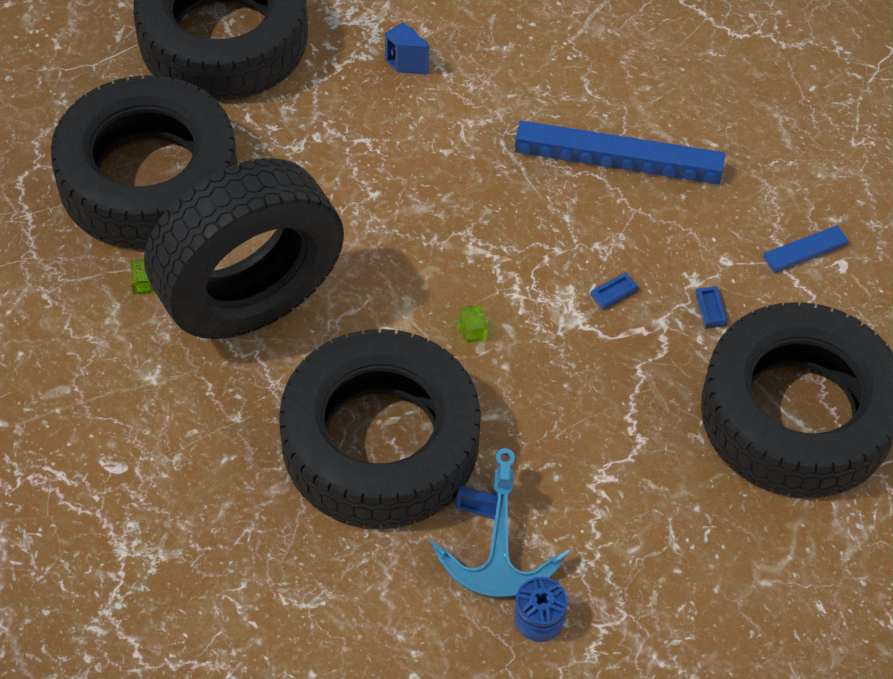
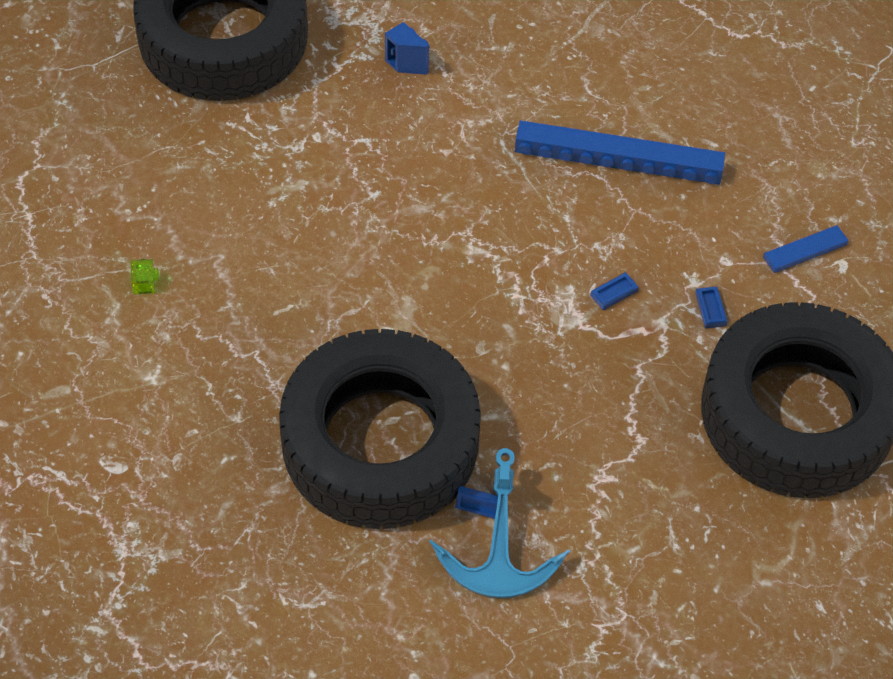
(124, 114): black tyre -> none
(223, 216): black tyre -> none
(472, 323): clear neon green brick -> none
(540, 609): blue wheel -> none

